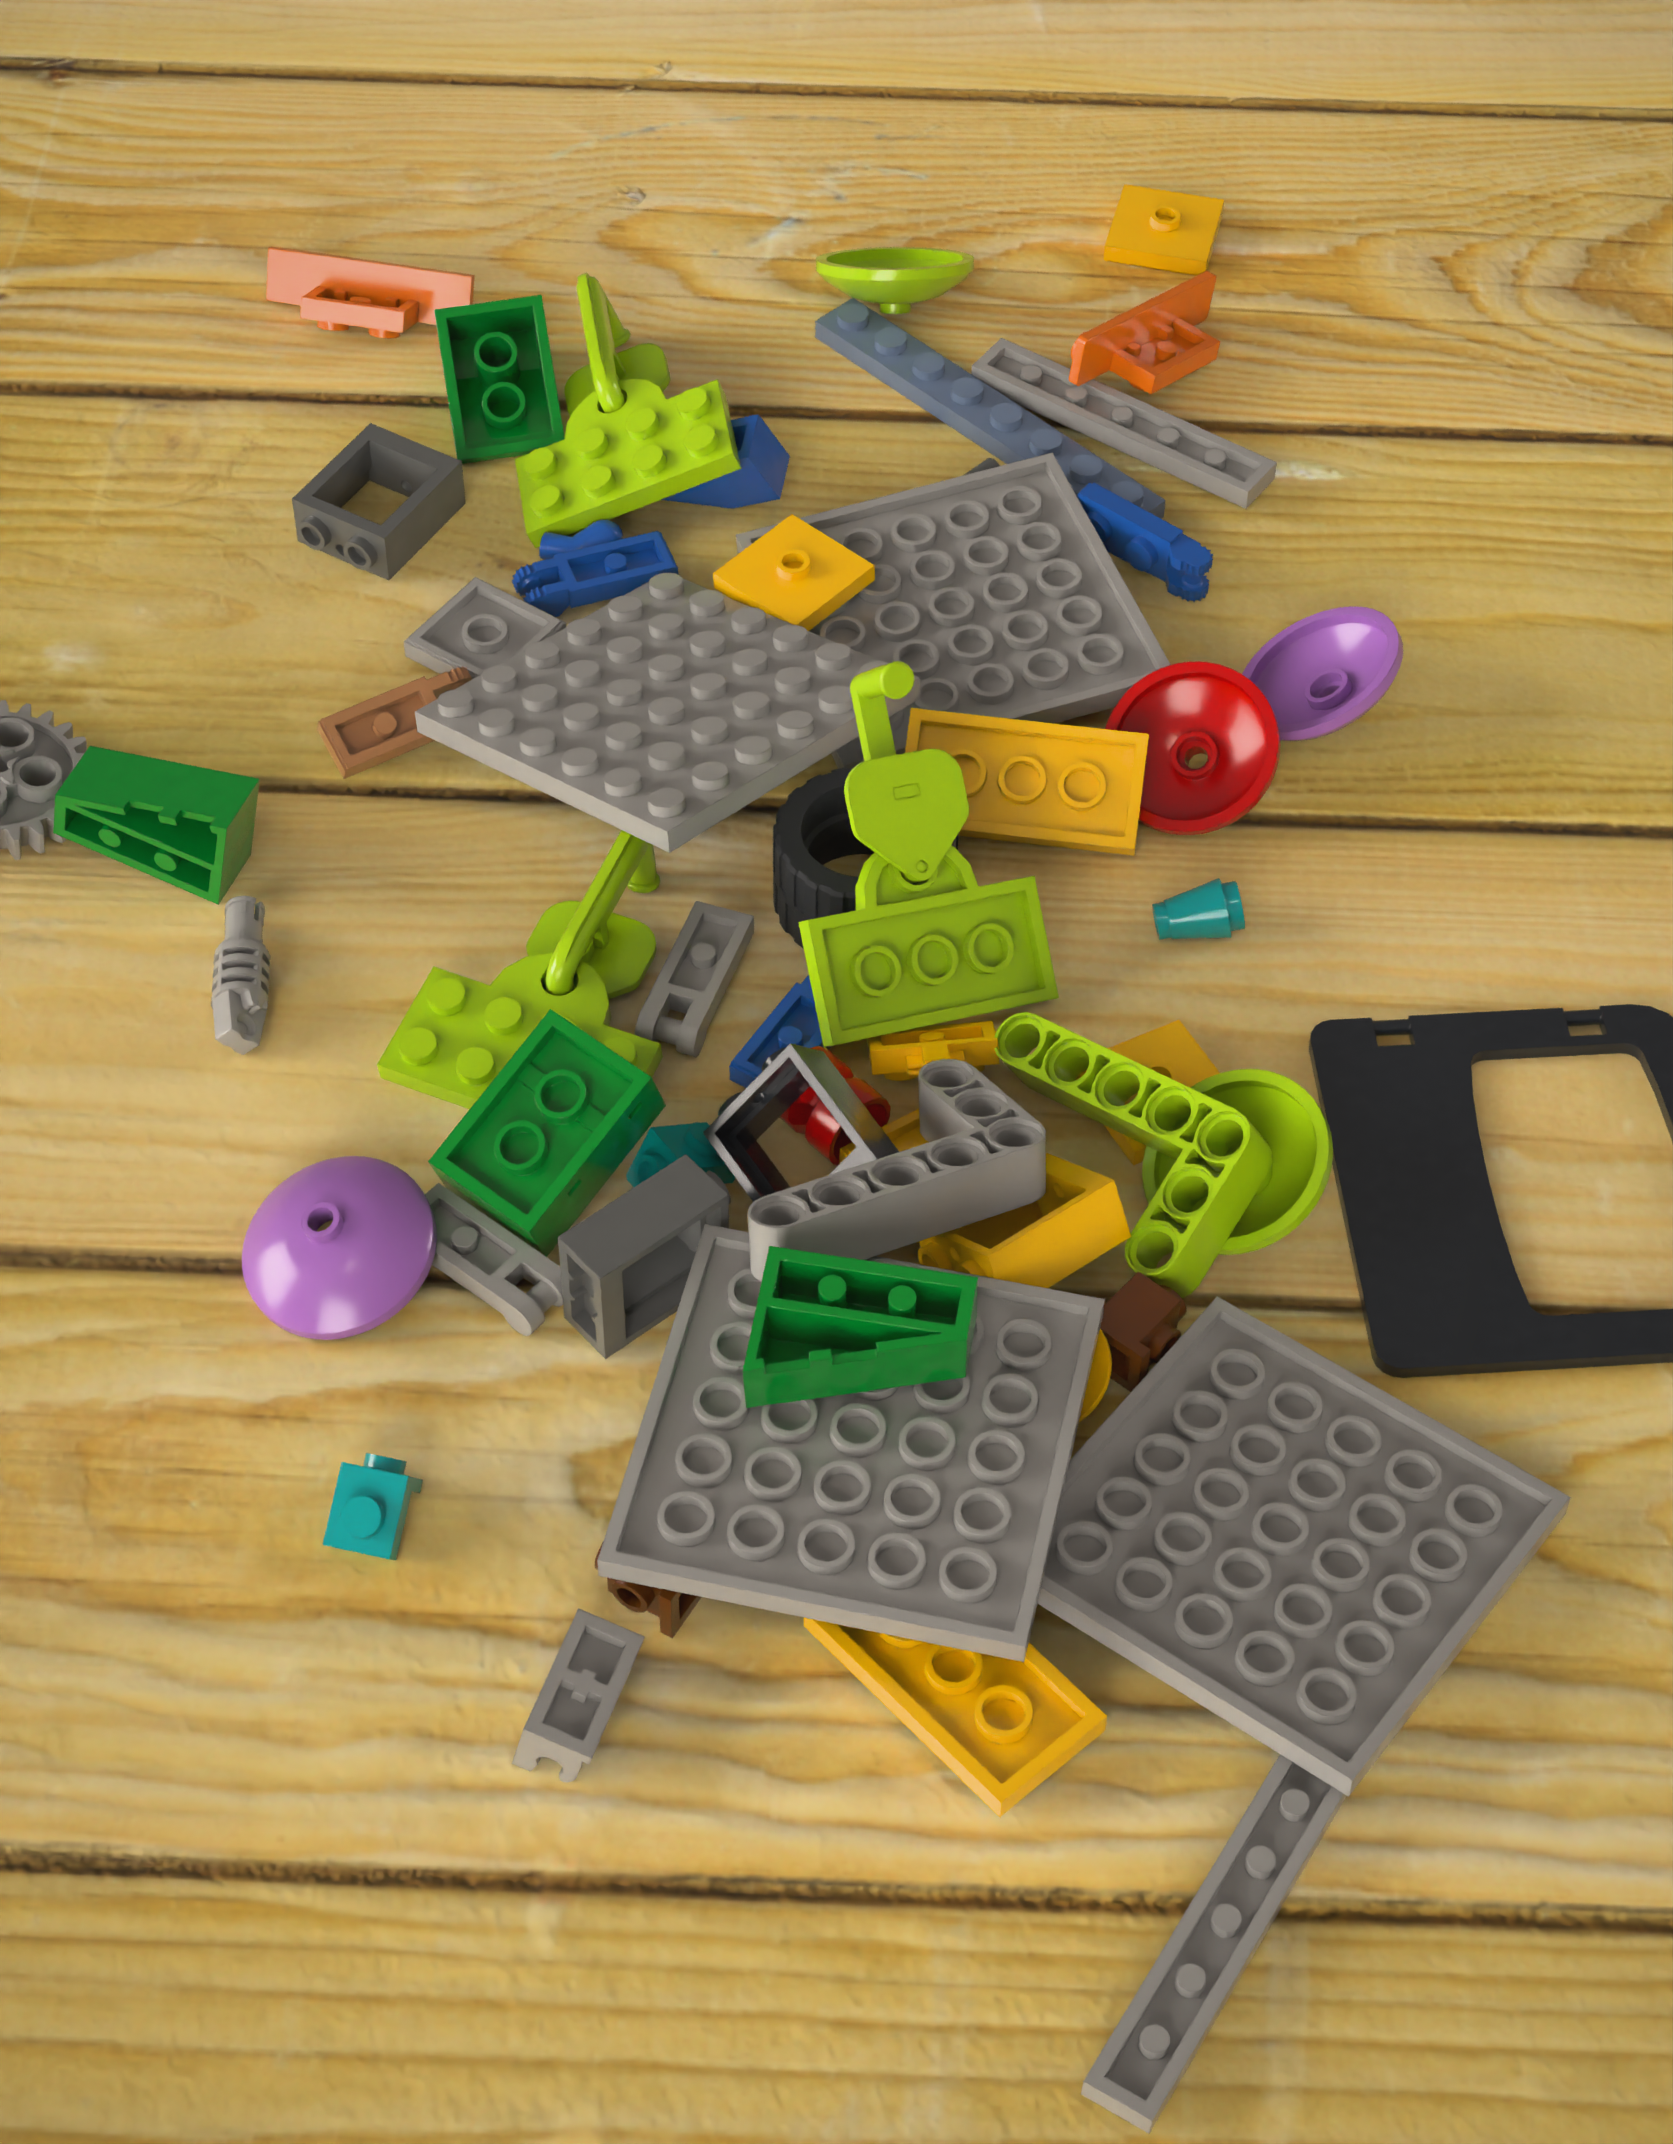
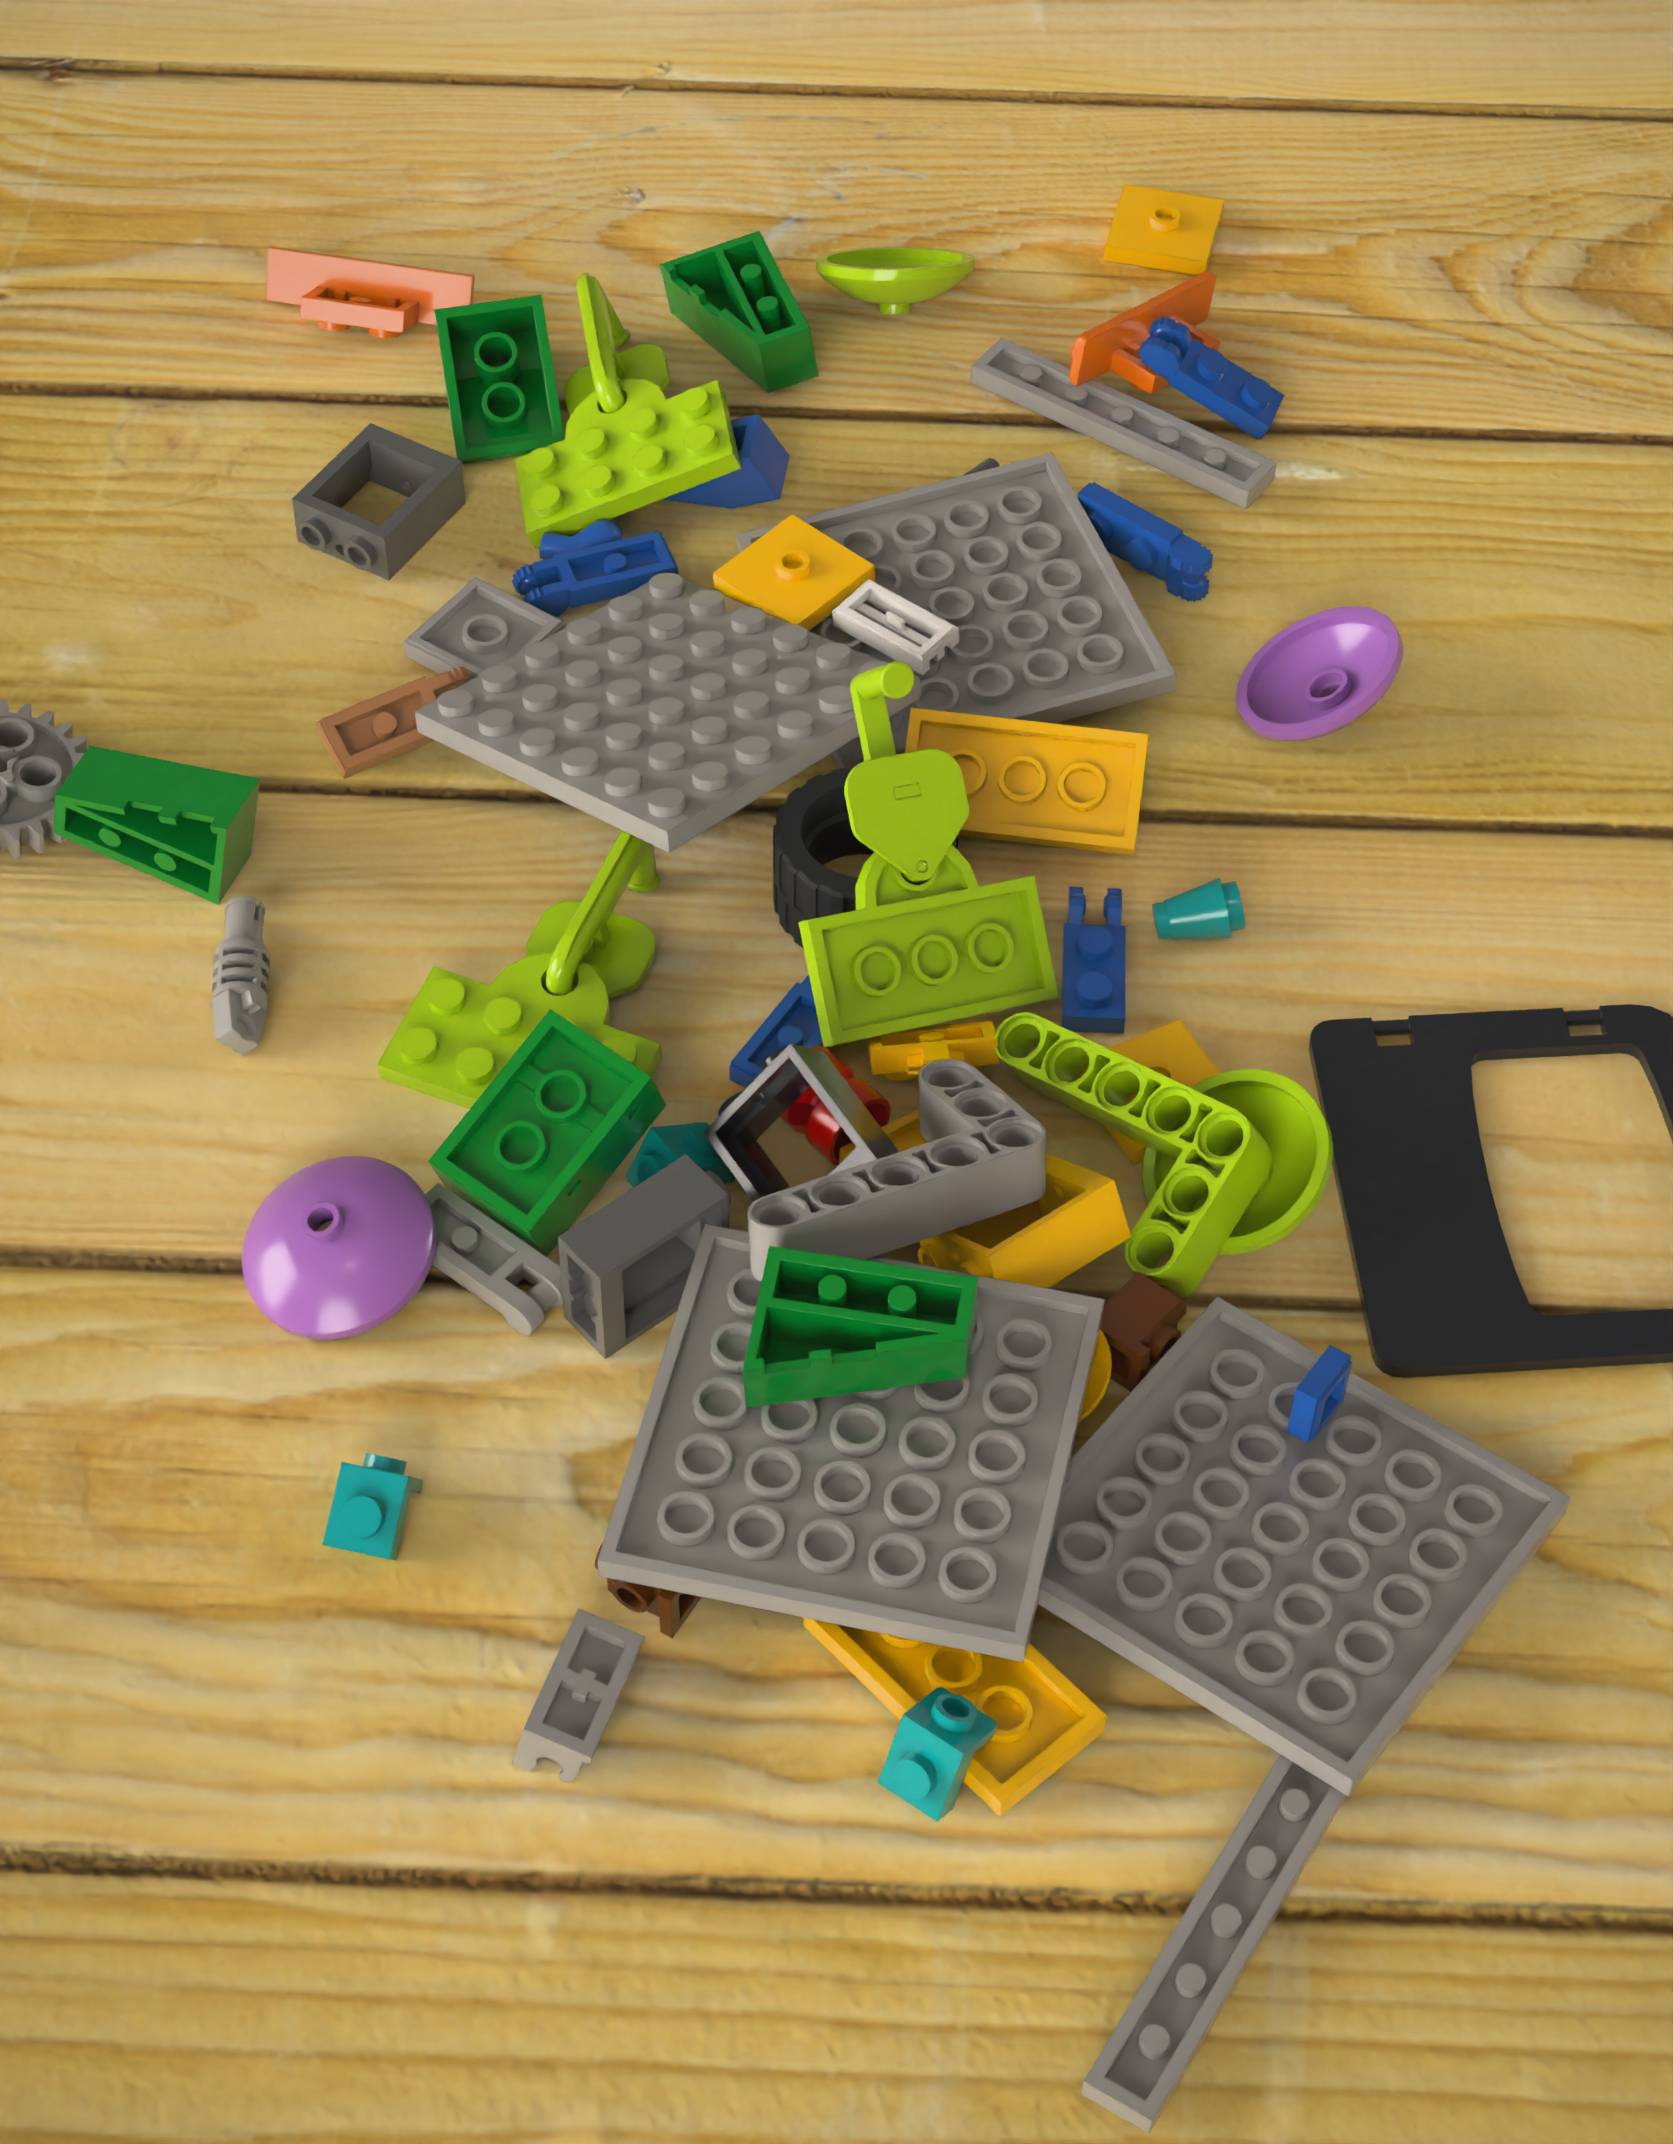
(695, 977): light grey plate -> none
(743, 310): none -> green wedge
(888, 631): none -> white tile
(935, 1751): none -> teal bracket
(966, 401): sand blue plate -> none
(1093, 967): none -> blue hinge
(1194, 712): red dish -> none
(1210, 377): none -> blue hinge
(1319, 1394): none -> blue tile

